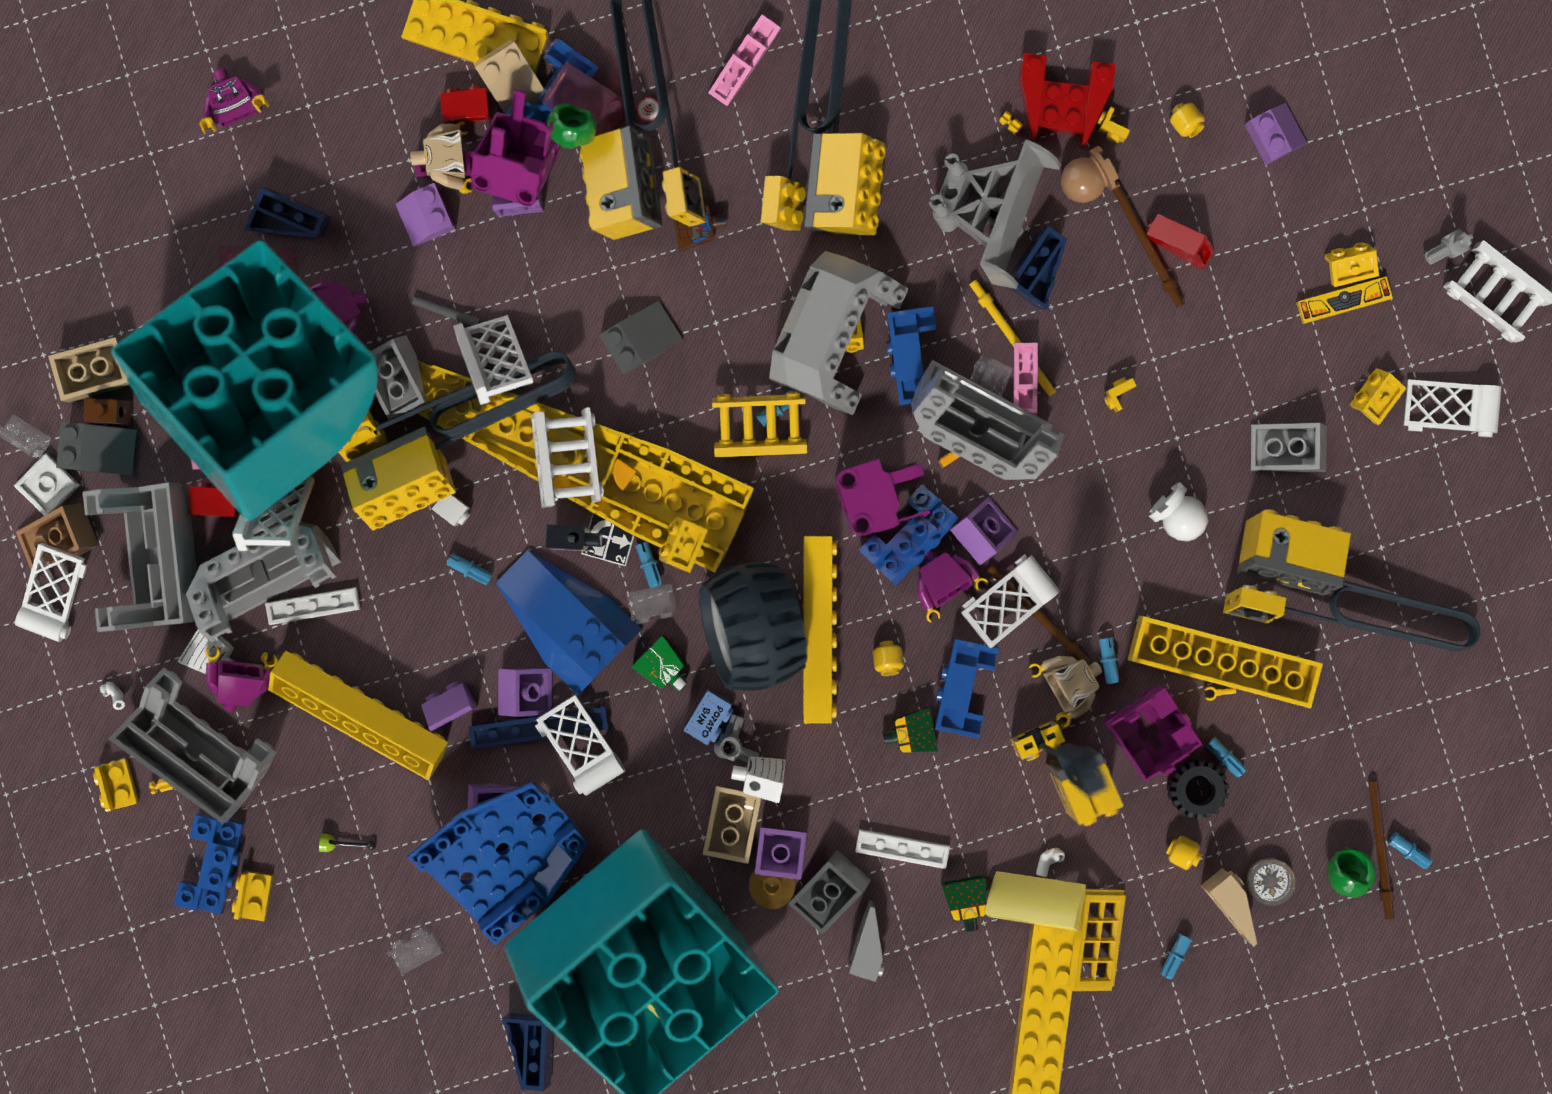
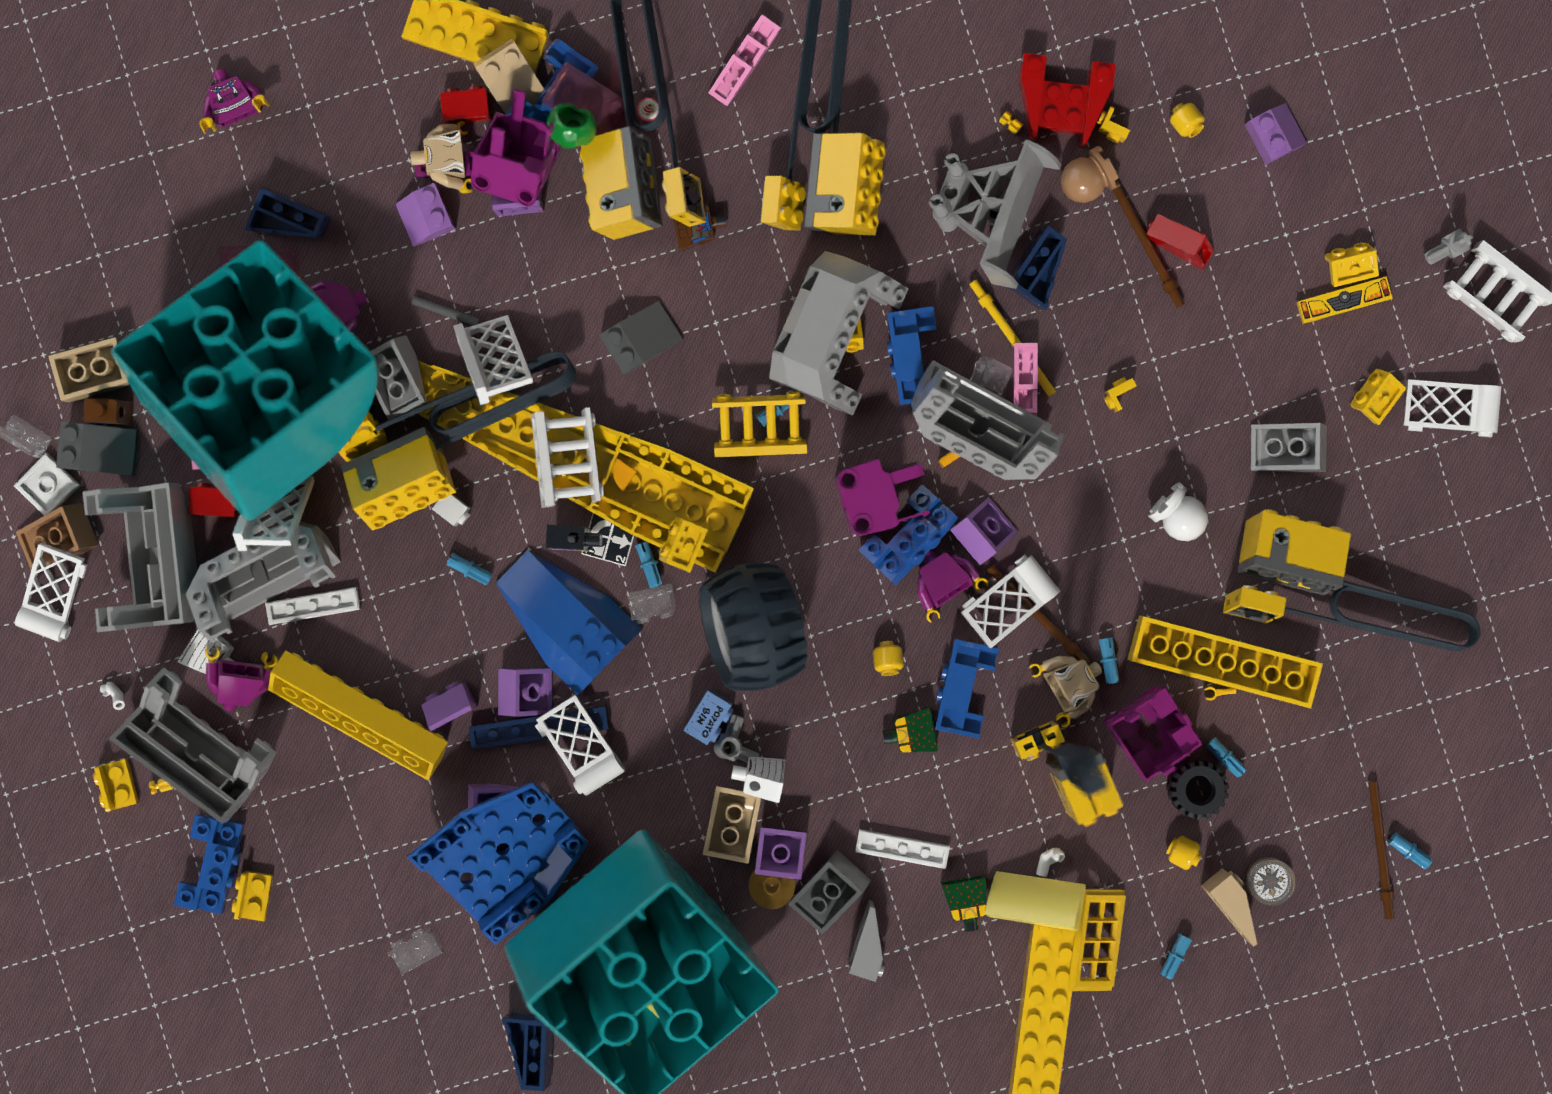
(328, 843): hinge -> none
(661, 665): green torso -> none
(818, 623): yellow brick -> none
(1351, 872): green piece -> none

